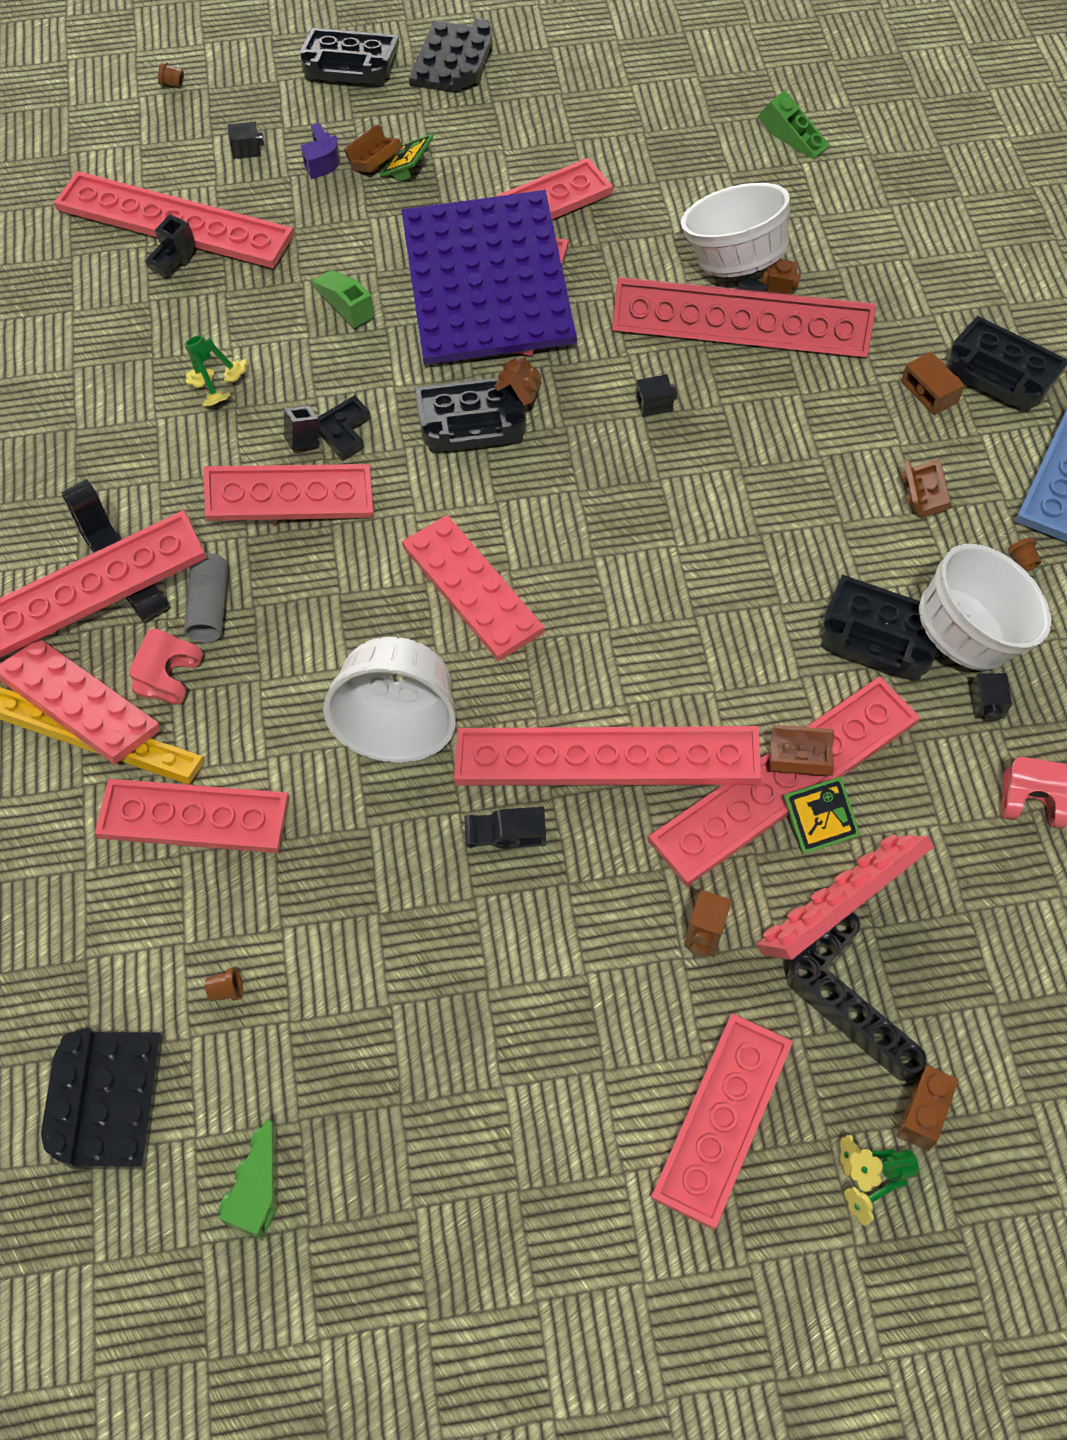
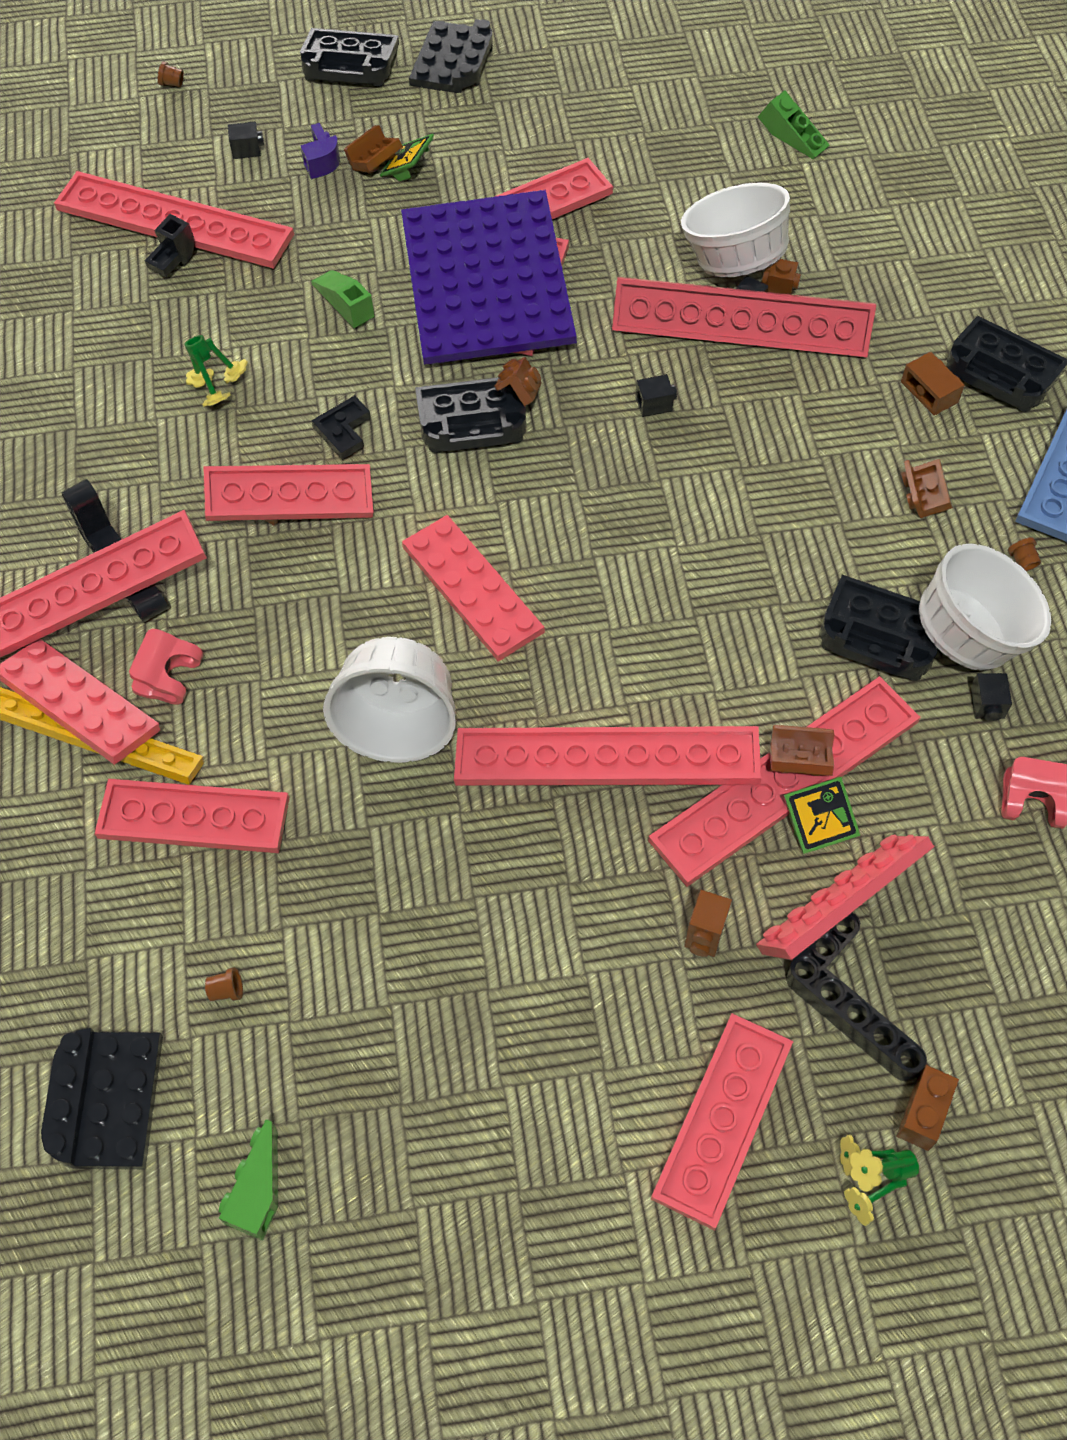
(206, 599): light grey piece -> none
(300, 427): black brick -> none
(507, 828): black piece -> none

